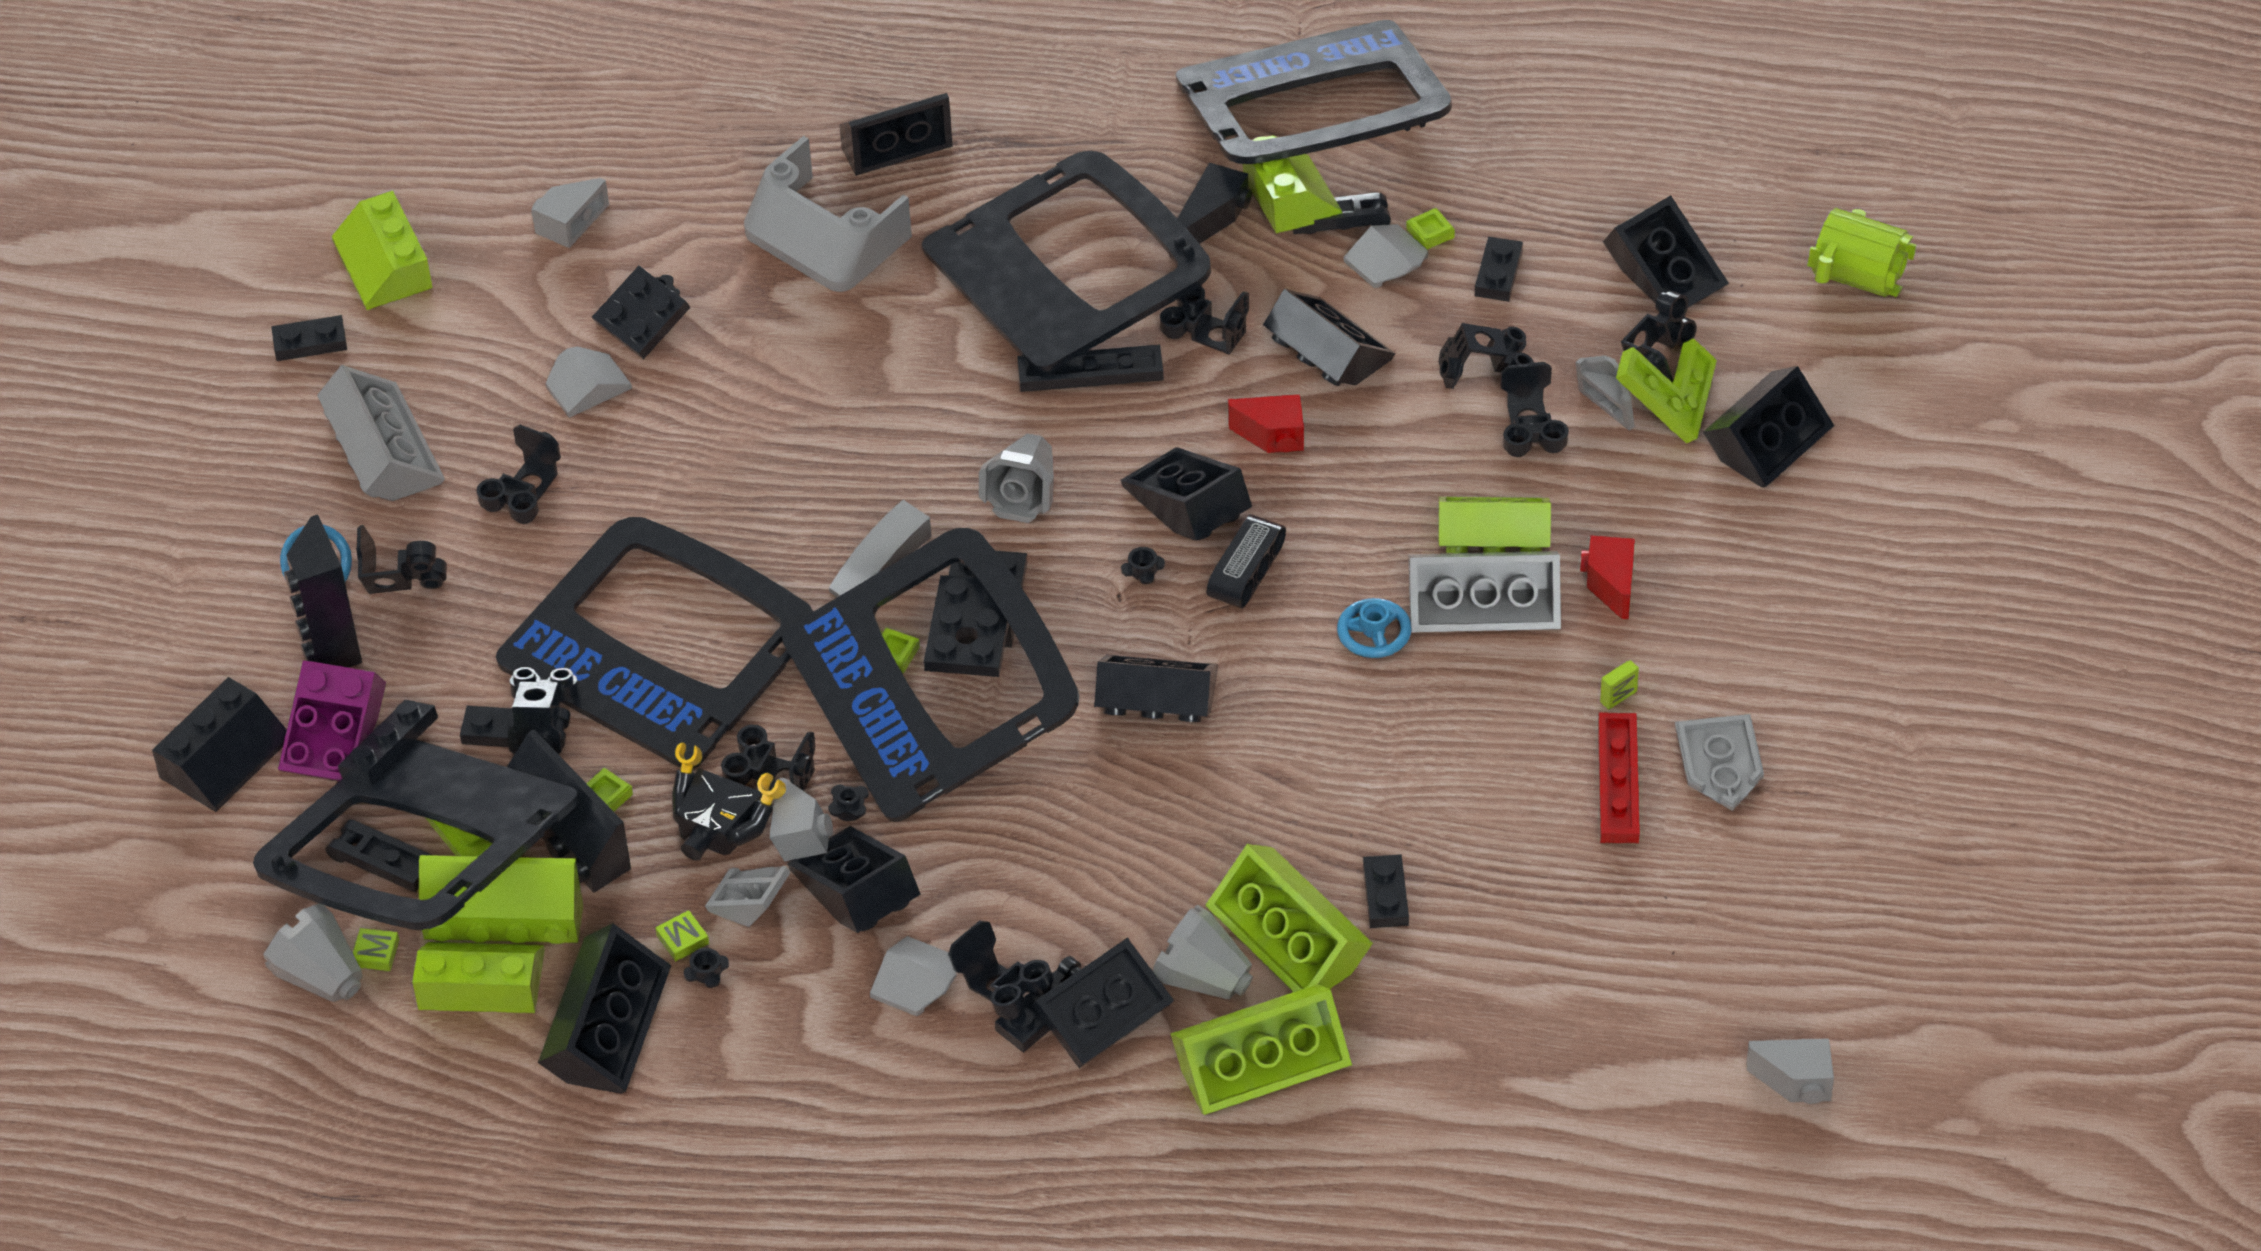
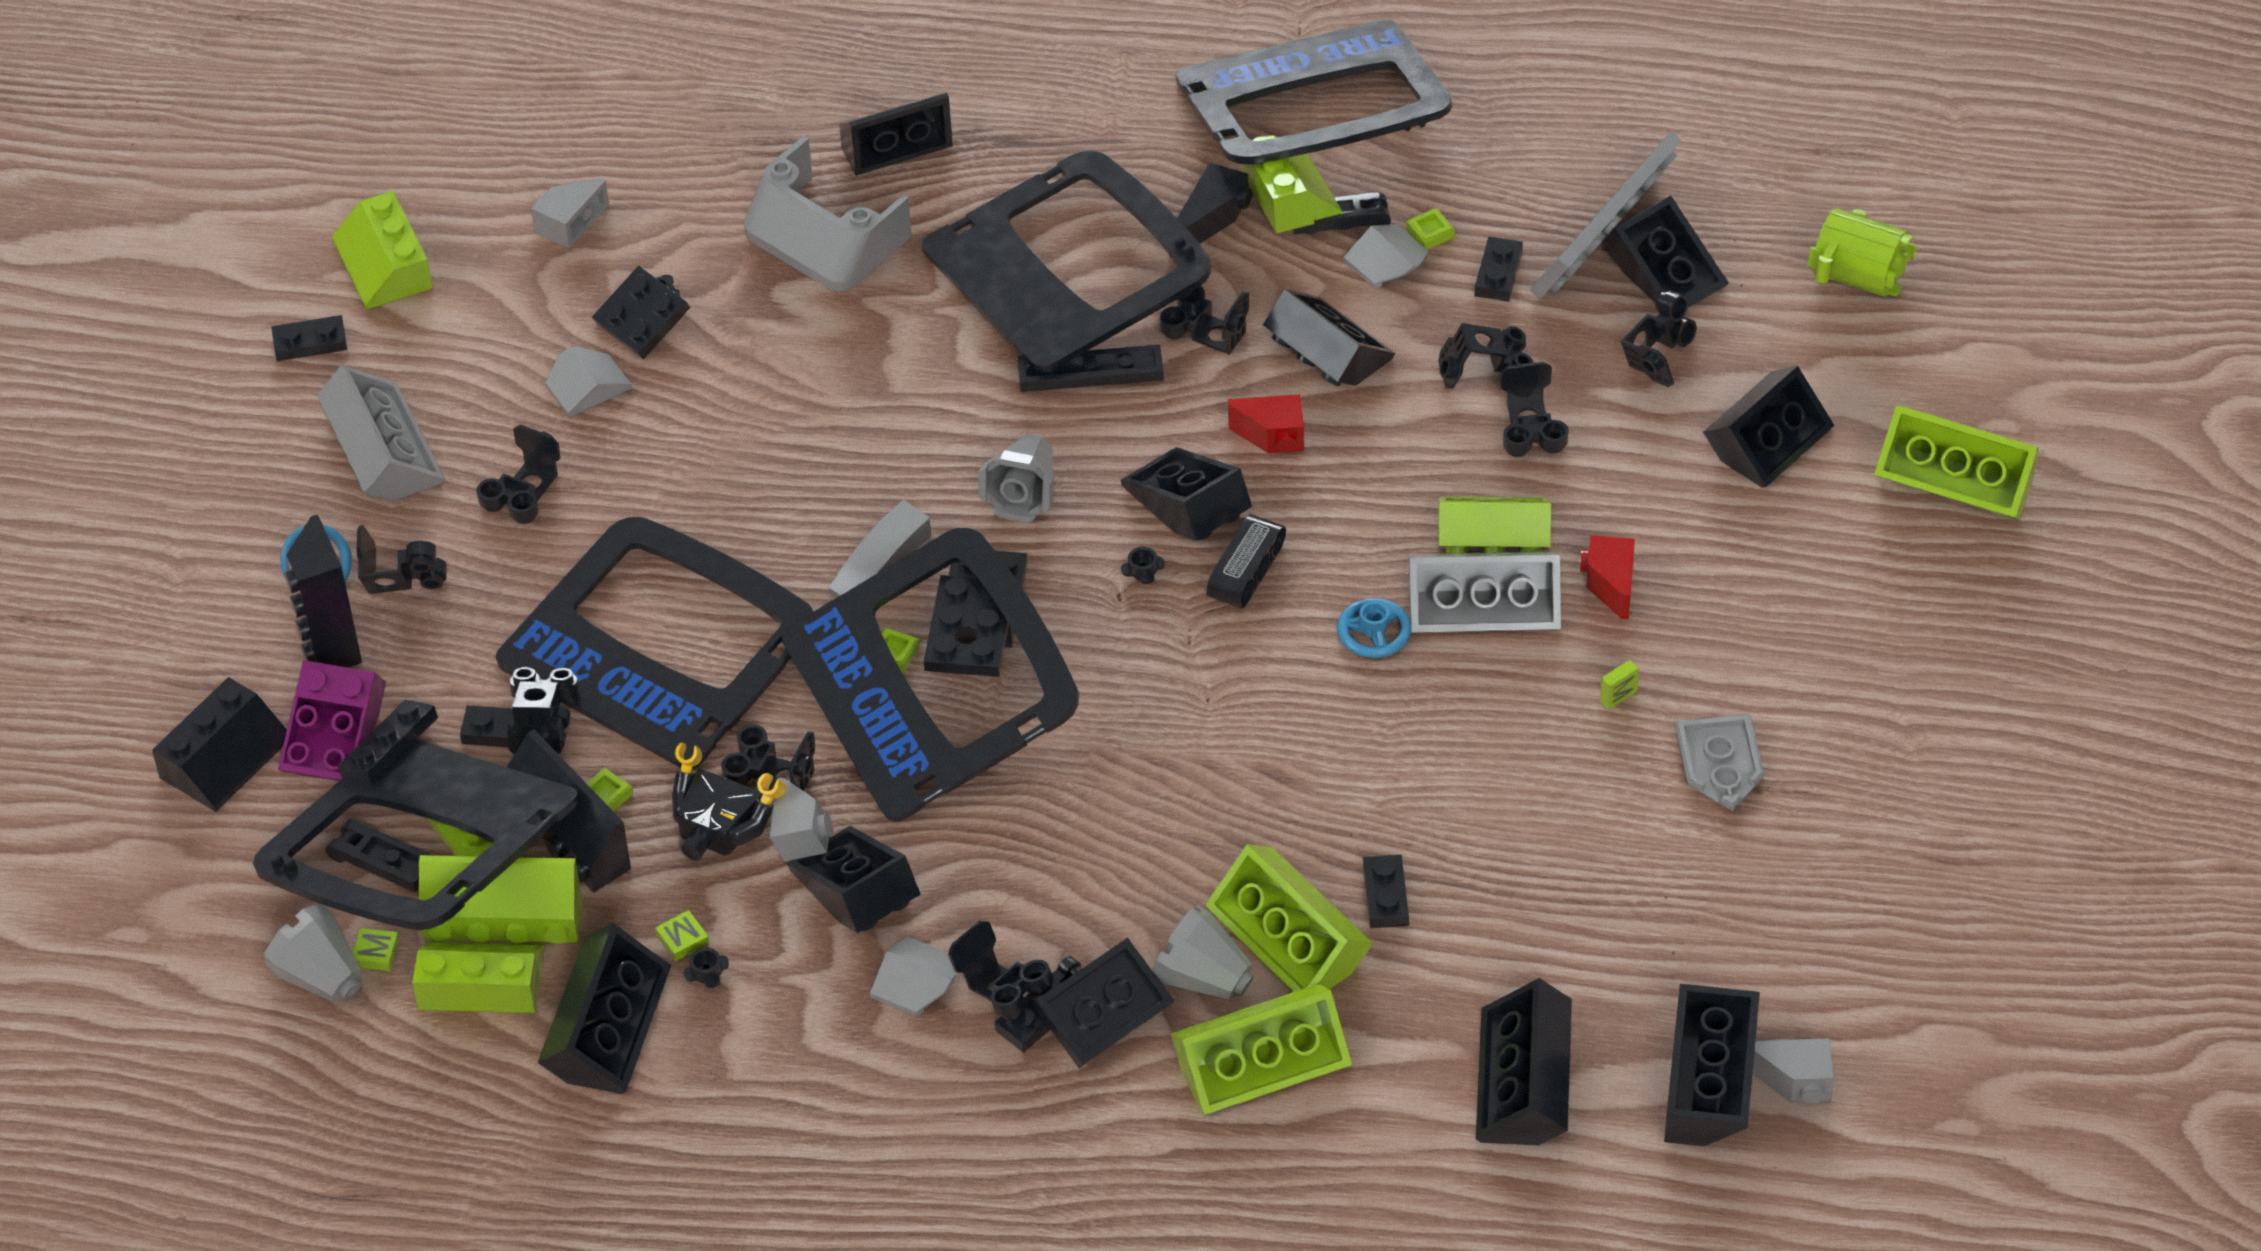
(747, 893): light grey slope -> none
(845, 809): black plate -> none
(1155, 687): black slope -> none
(1524, 1066): none -> black slope
(1599, 384): light grey slope -> none
(1607, 217): none -> light grey plate
(1618, 778): red plate -> none
(1675, 403): lime plate -> none
(1711, 1064): none -> black slope
(1957, 462): none -> lime slope

